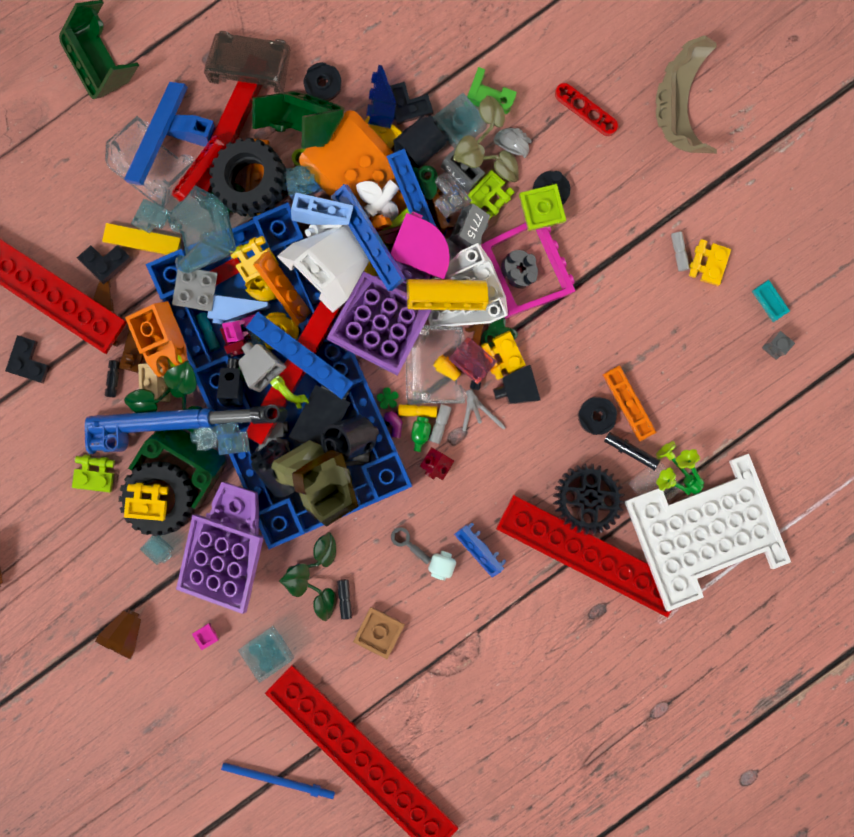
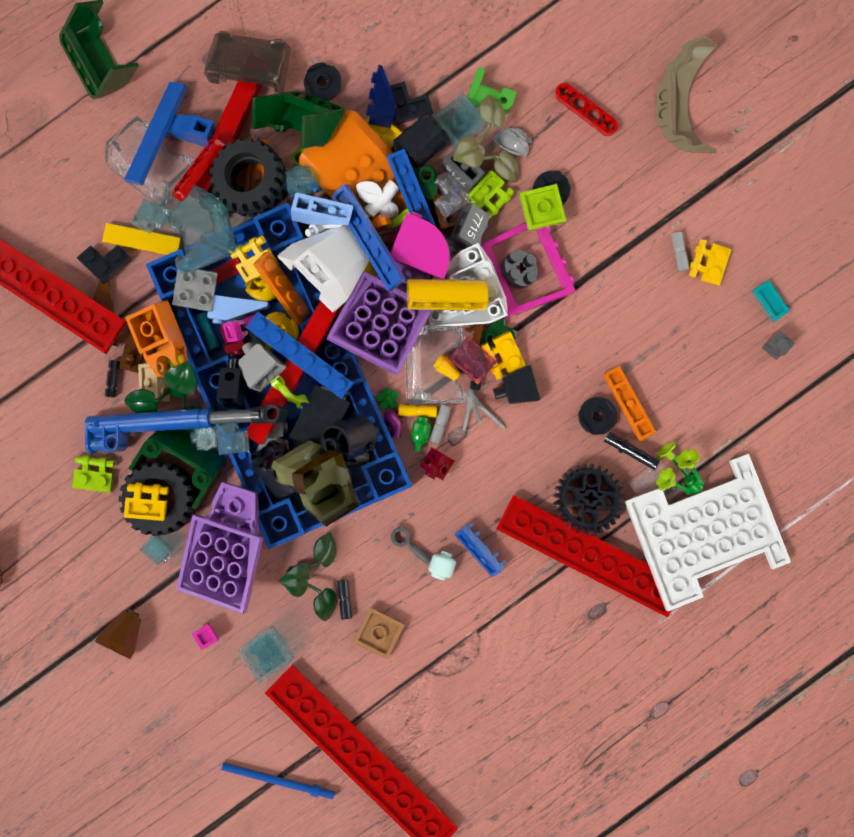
(21, 361): black plate -> none

